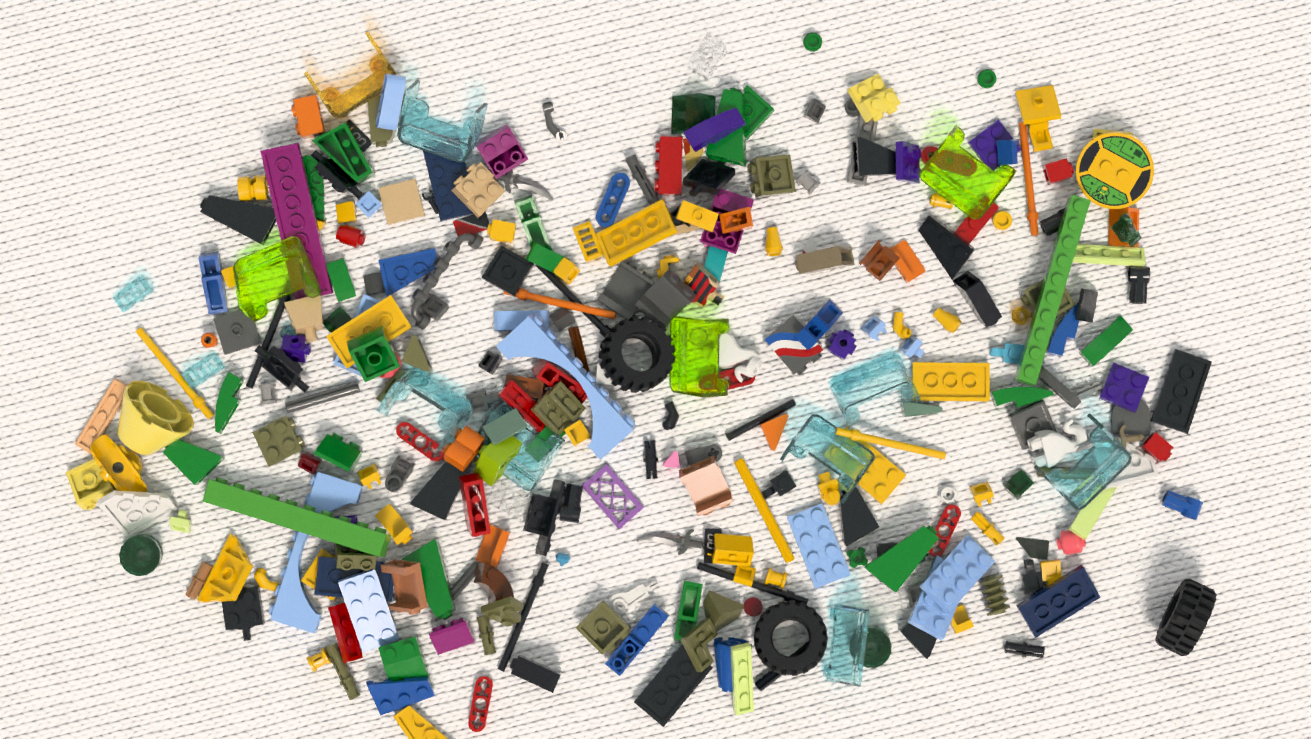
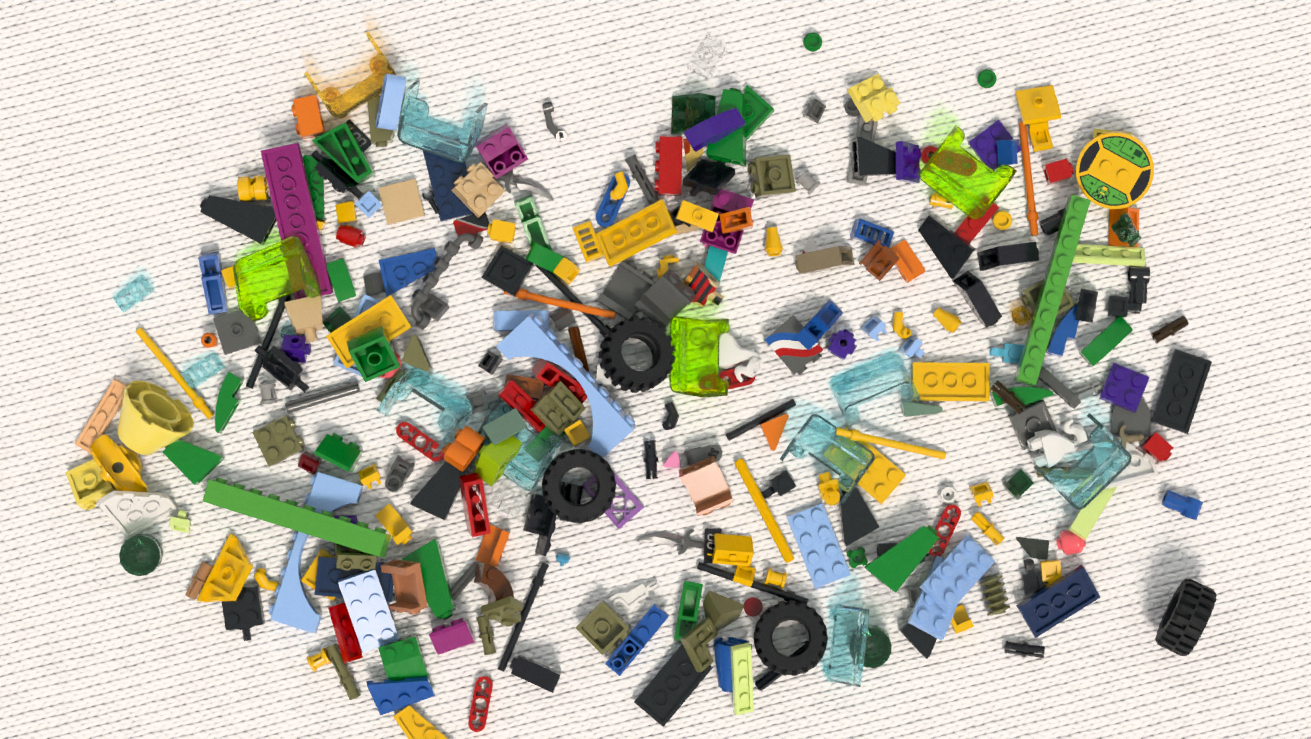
(579, 459): none -> black tyre
(620, 188): none -> yellow arm
(857, 227): none -> blue slope
(1008, 256): none -> black slope
(1008, 397): none -> dark brown pin
(1119, 306): none -> black plate
(1169, 329): none -> dark brown axle

